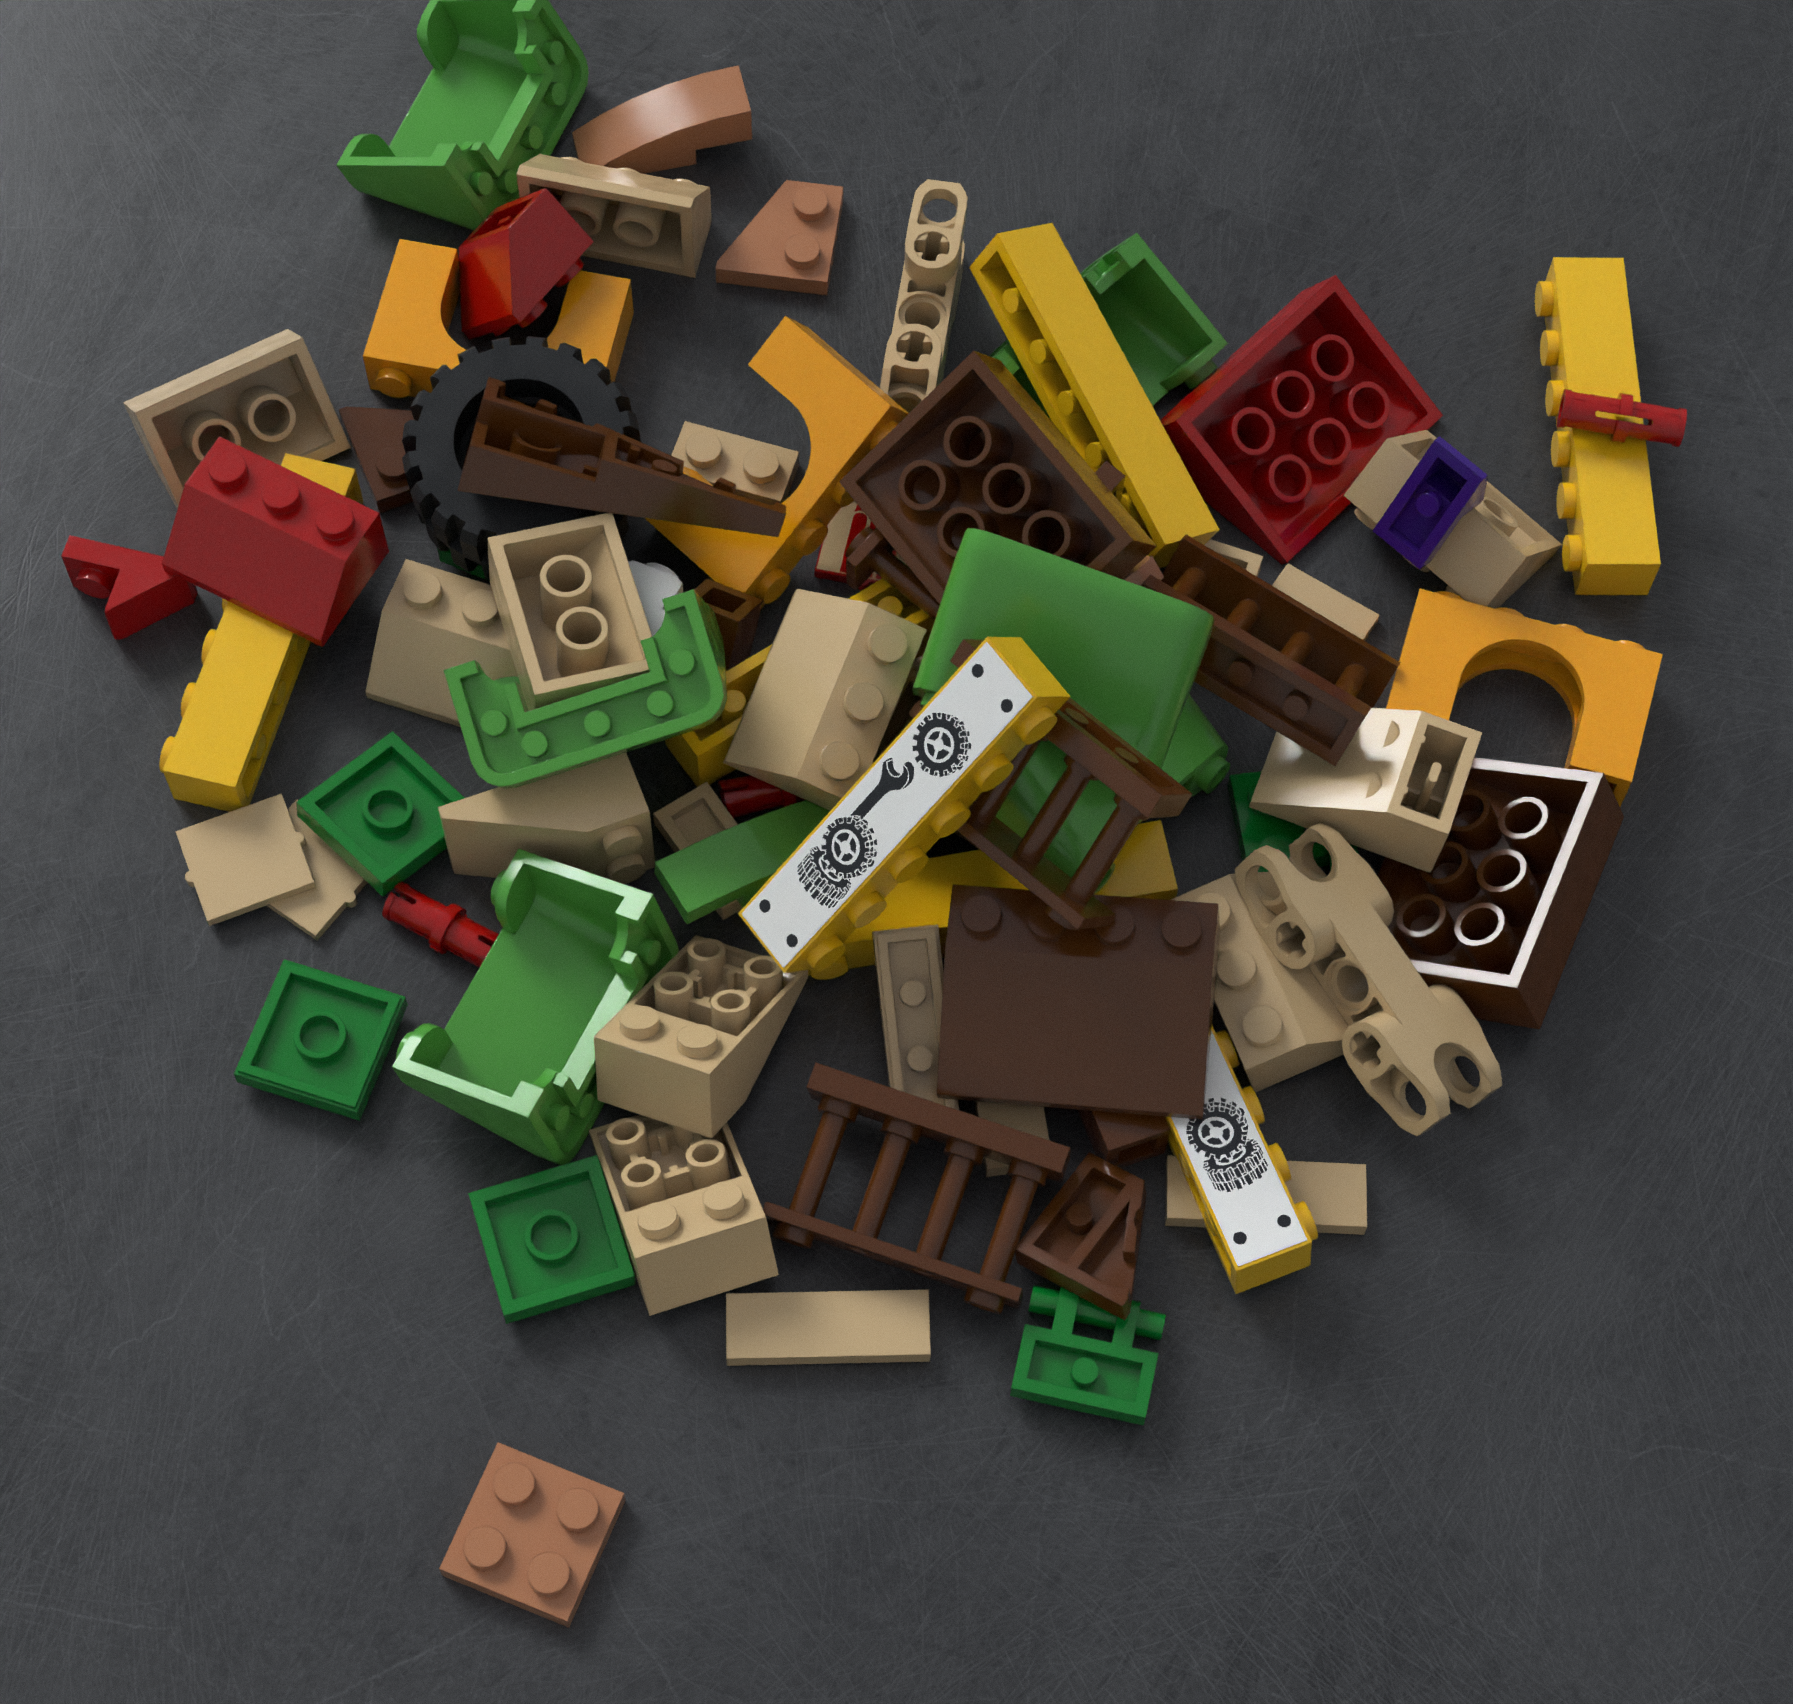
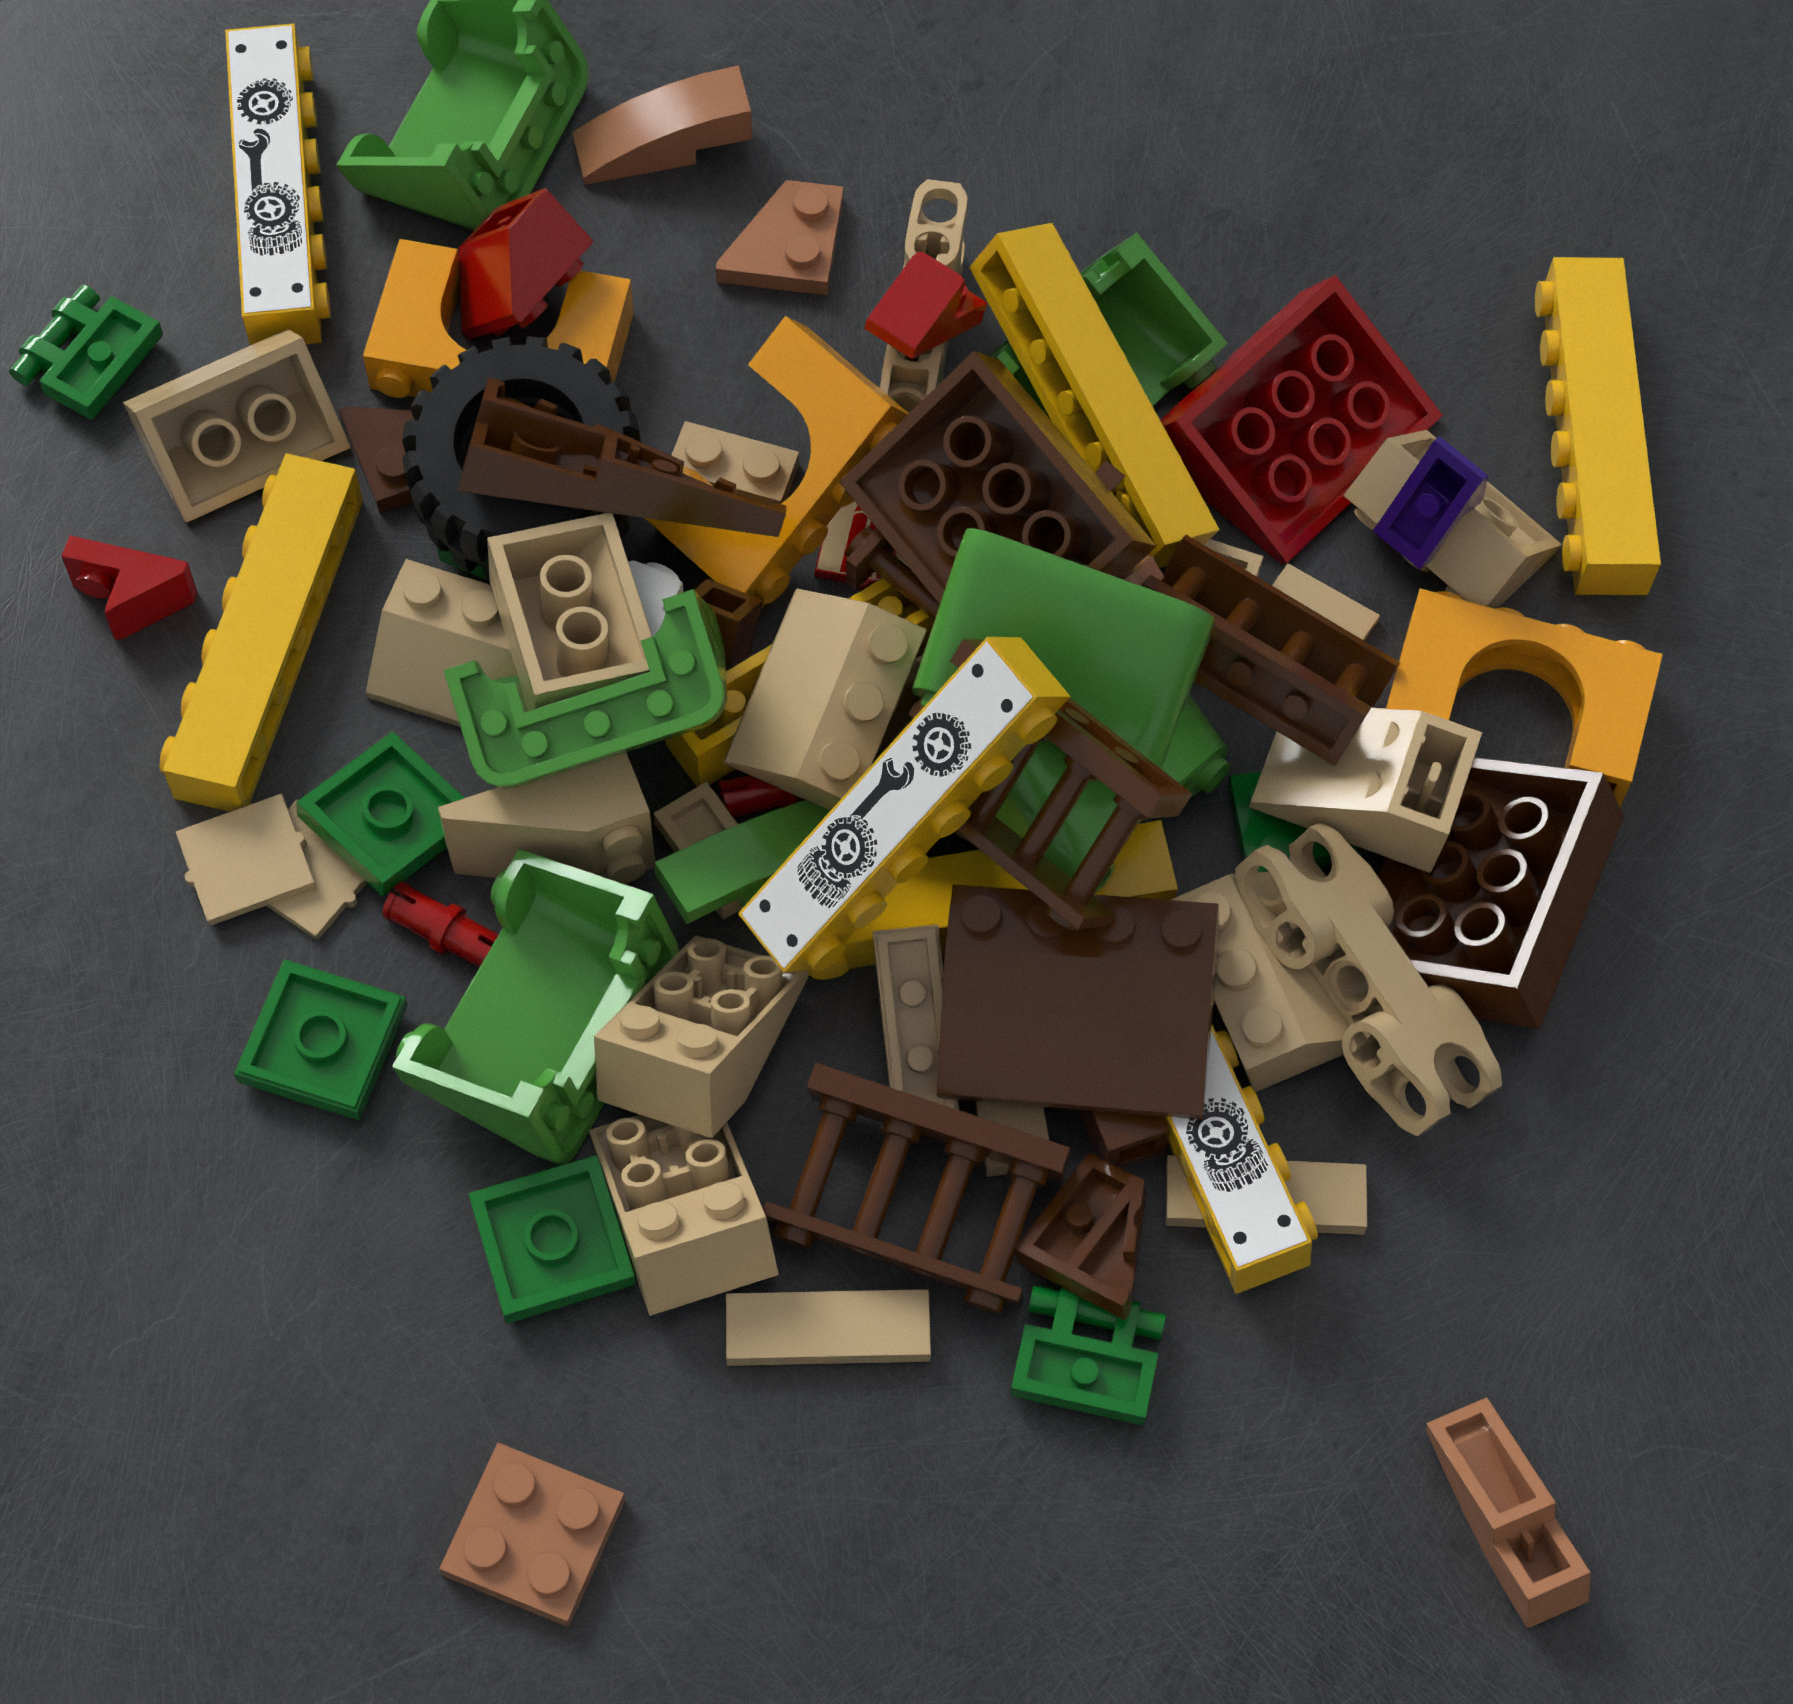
(97, 360): none -> green plate
(273, 541): red slope -> none
(274, 183): none -> brick
(627, 213): tan slope -> none
(925, 307): none -> red slope
(1509, 1513): none -> nougat slope
(1663, 425): red pin -> none

